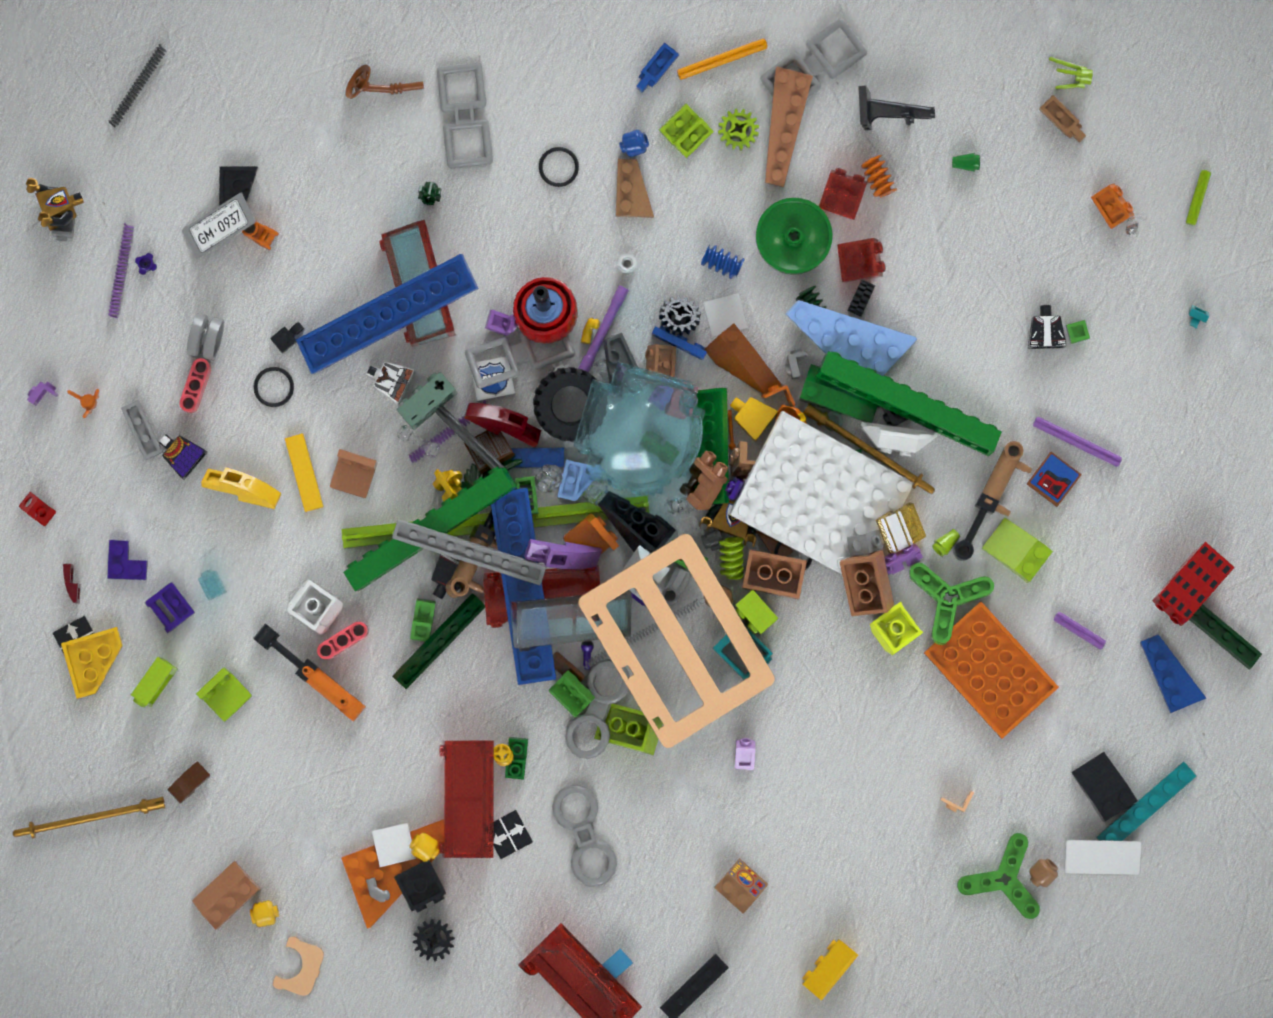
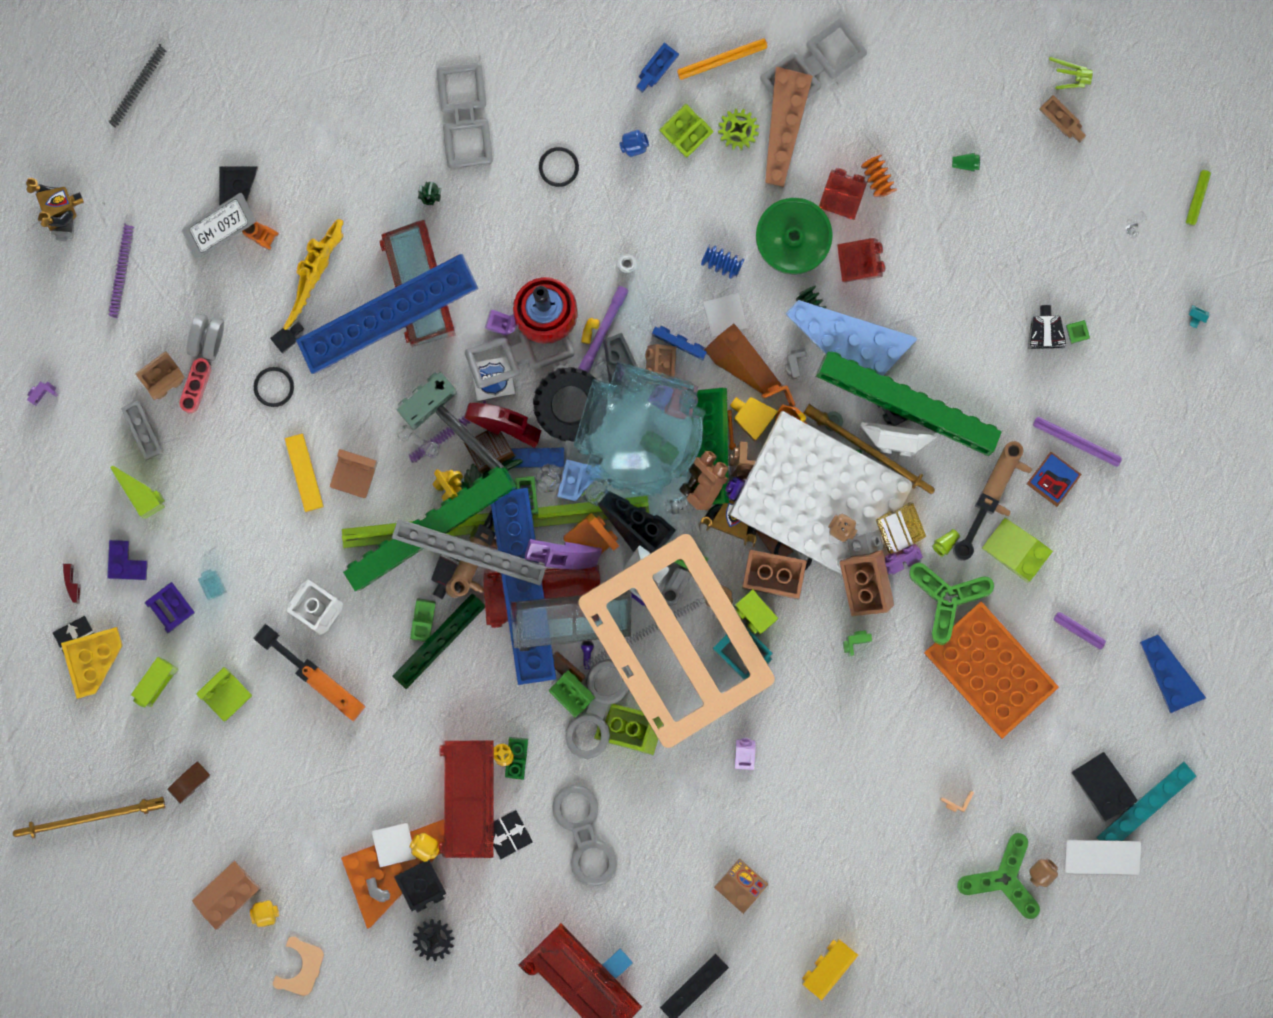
(37, 509): red bracket -> none
(87, 401): orange plant -> none
(141, 496): none -> lime slope
(146, 258): dark purple plate -> none
(160, 376): none -> medium nougat bracket
(182, 454): torso -> none
(243, 485): yellow slope -> none
(313, 267): none -> yellow animal
(336, 649): coral beam -> none
(361, 84): dark orange dish -> none
(391, 380): torso -> none
(631, 191): medium nougat wing -> none
(679, 315): gear -> none
(711, 539): dark grey gear -> none
(732, 557): lime piece -> none
(835, 399): green wedge -> none
(842, 527): none -> medium nougat head
(858, 638): none -> bright green bracket
(861, 298): black tyre -> none
(872, 109): black piece -> none
(895, 629): neon yellow slope -> none
(1113, 205): orange bracket -> none
(1192, 584): red slope -> none
(1225, 637): dark green plate -> none

